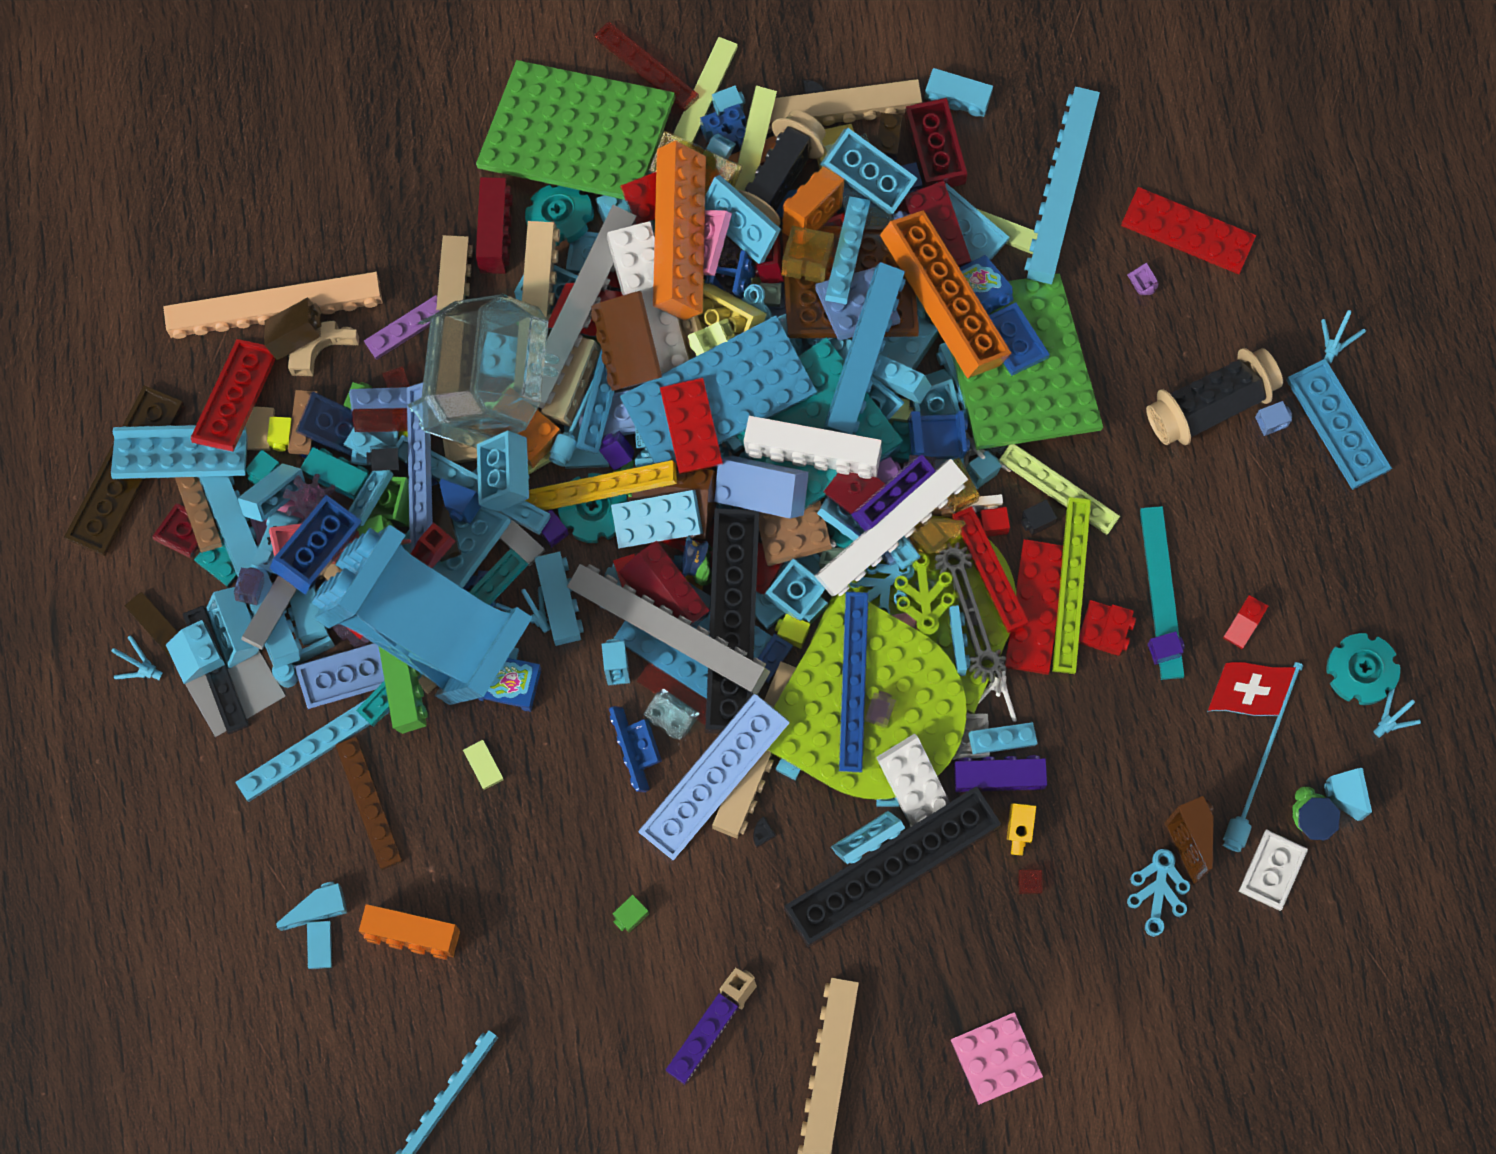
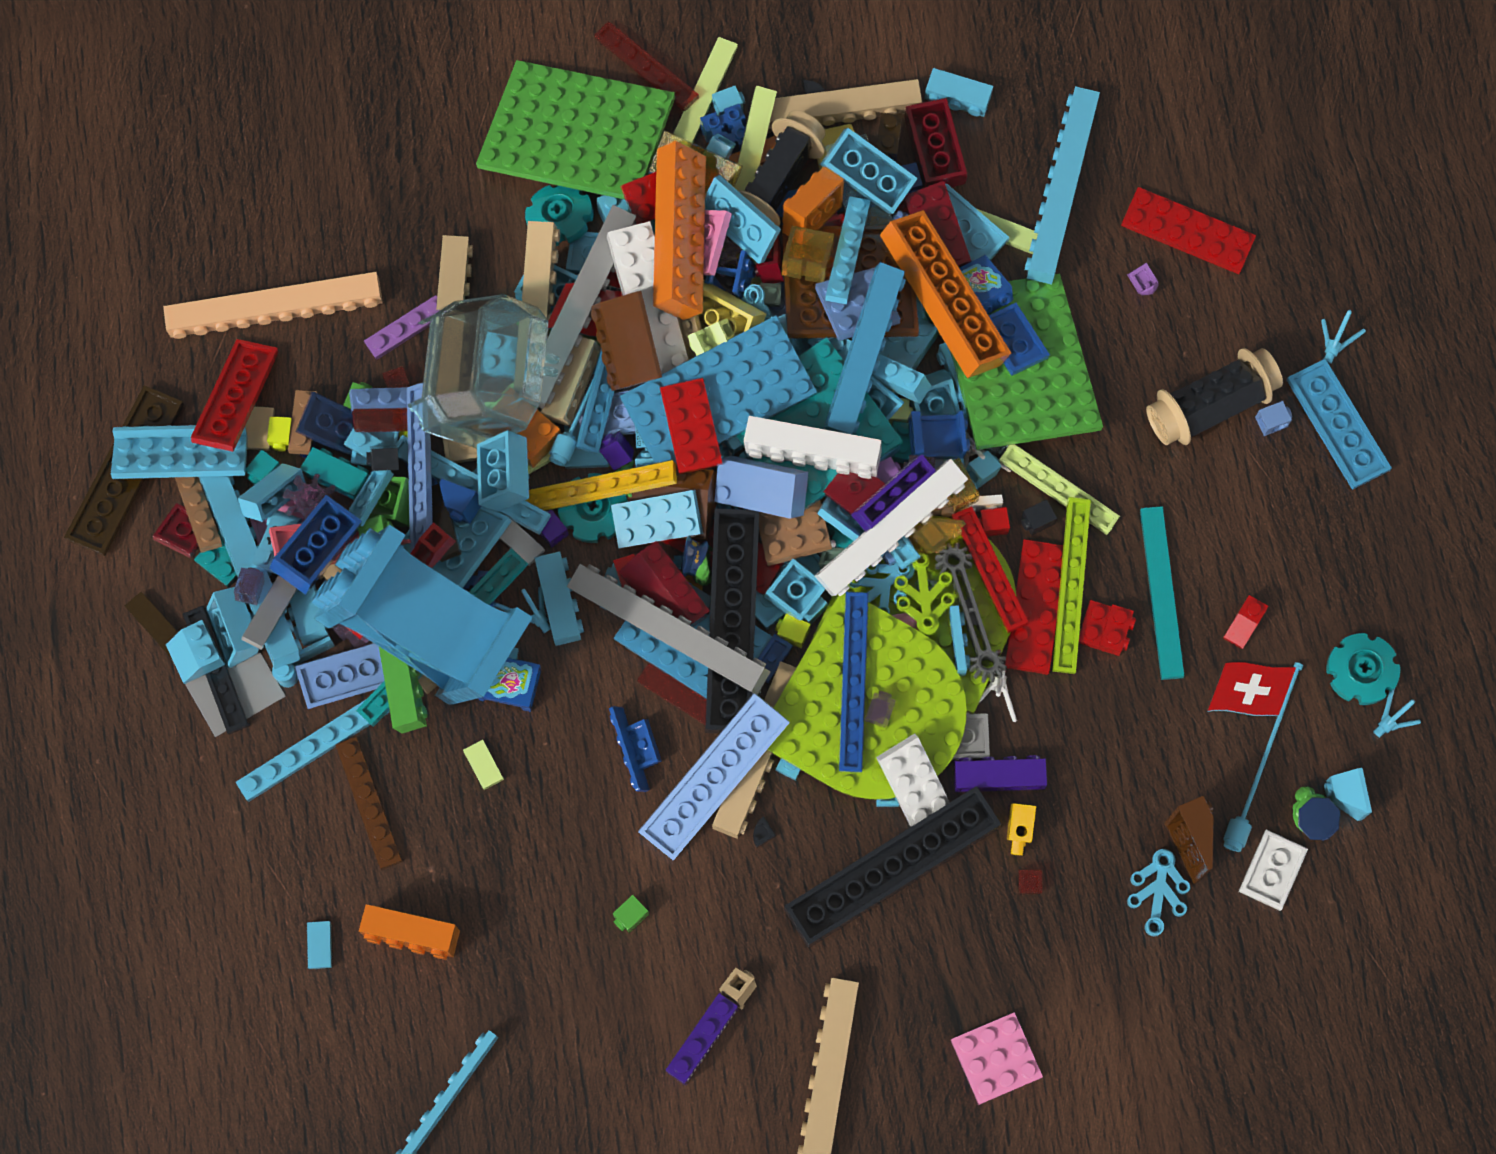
(145, 668): medium azure plant -> none
(293, 328): dark brown brick -> none
(303, 359): tan arch -> none
(319, 905): medium azure slope -> none
(494, 225): dark red brick -> none
(615, 662): medium azure brick -> none
(671, 714): clear light blue brick -> none
(868, 837): medium azure plate -> none
(1002, 738): medium azure plate -> none
(1166, 647): dark purple brick -> none

